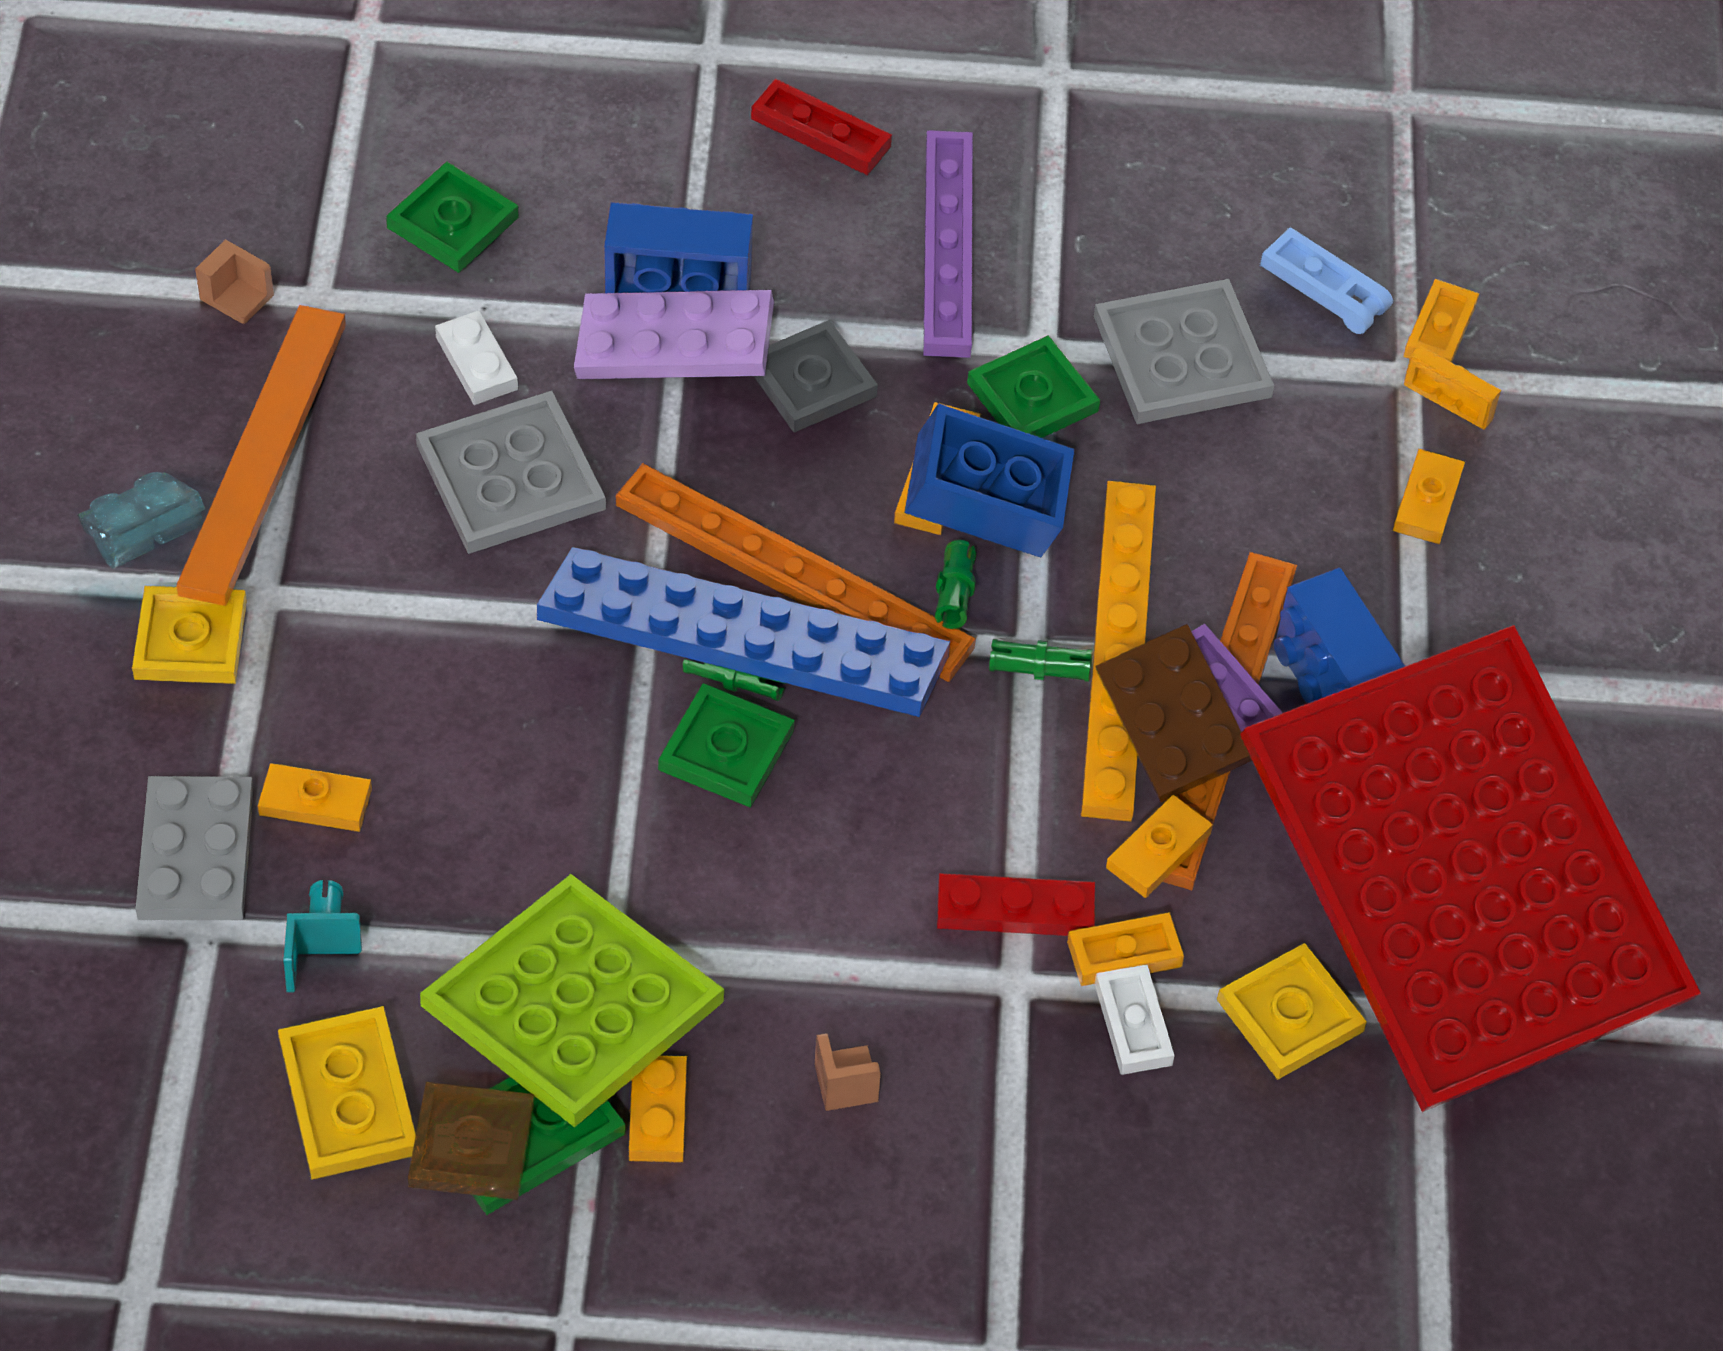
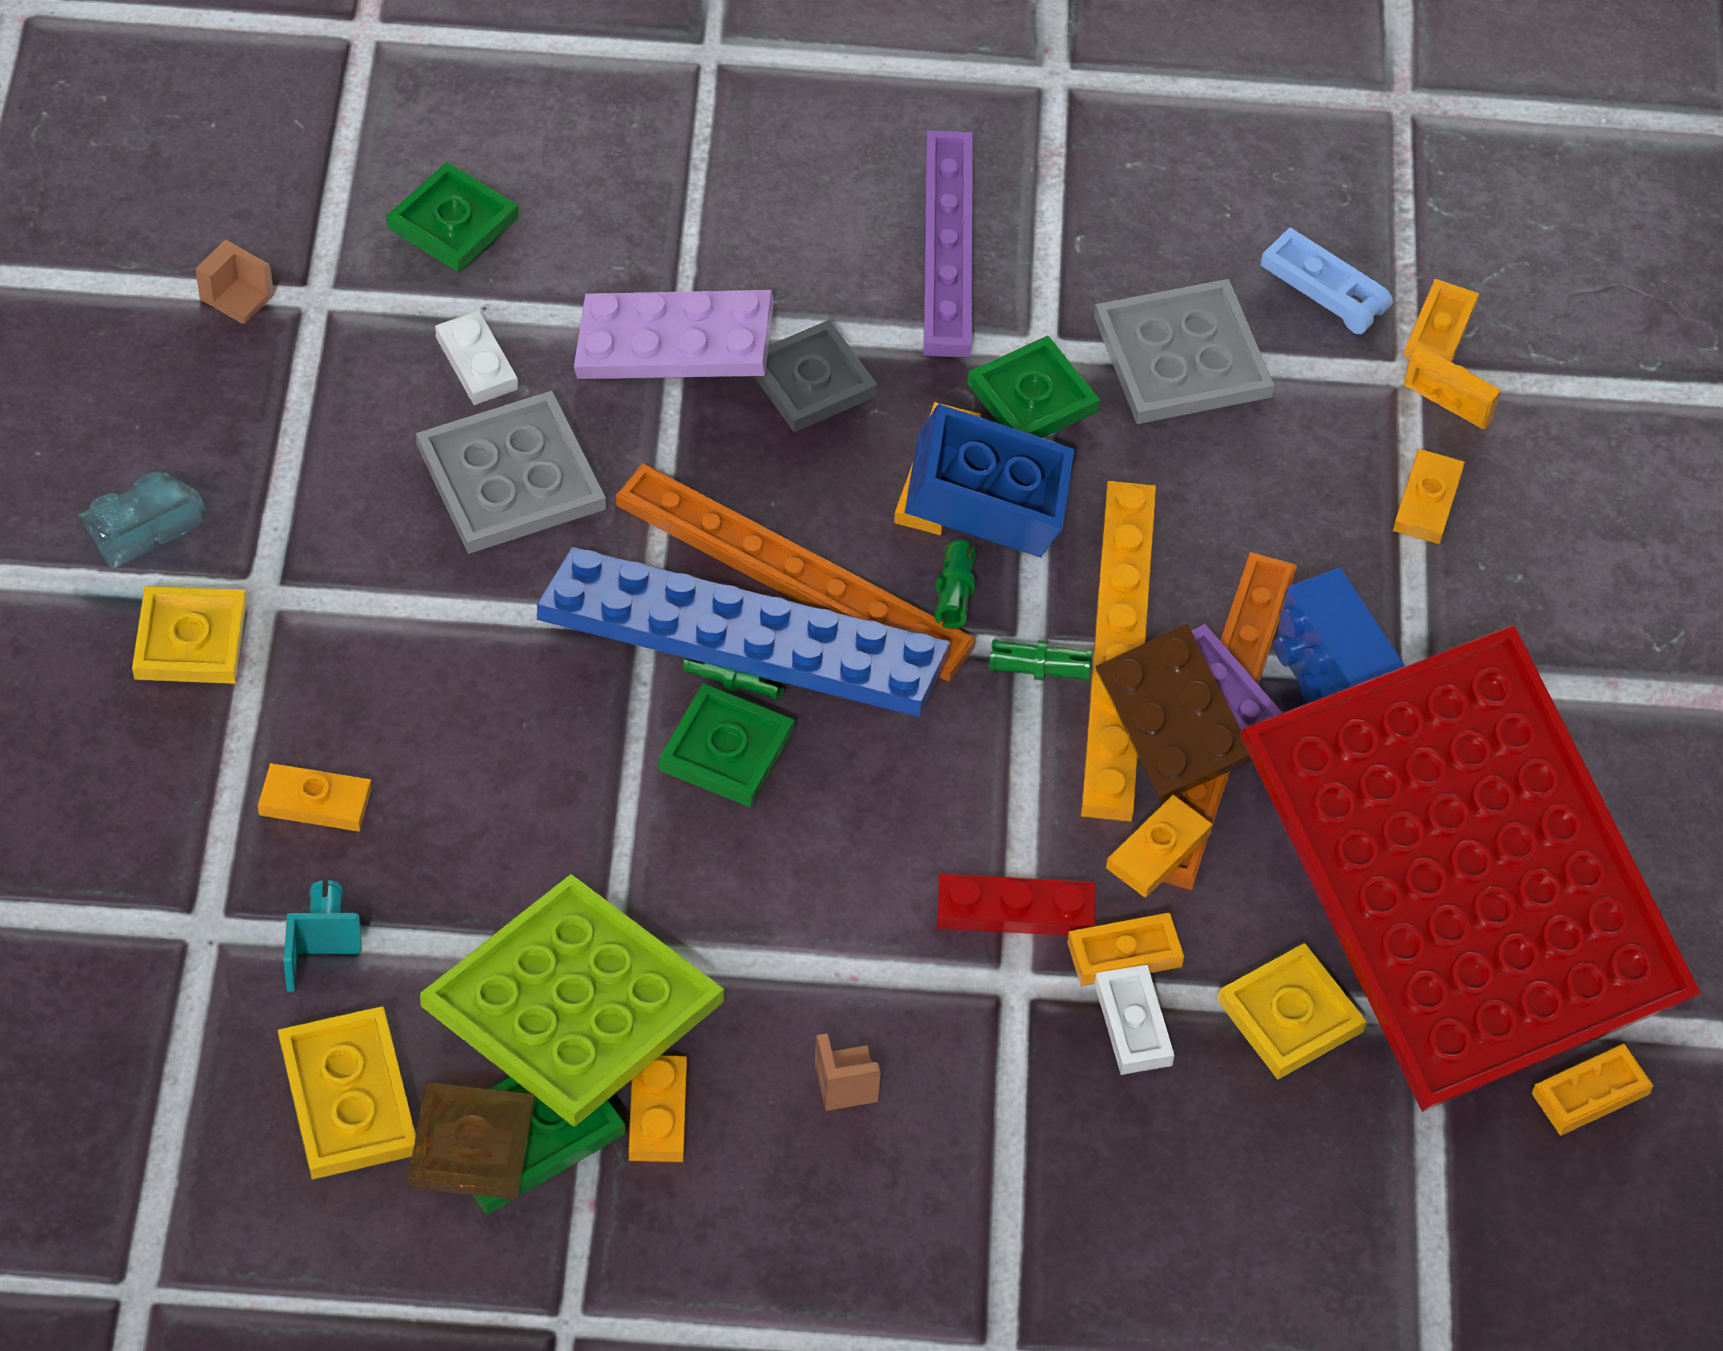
(195, 848): light grey plate -> none
(261, 456): orange tile -> none
(676, 249): blue brick -> none
(821, 126): red plate -> none
(1592, 1089): none -> light orange plate

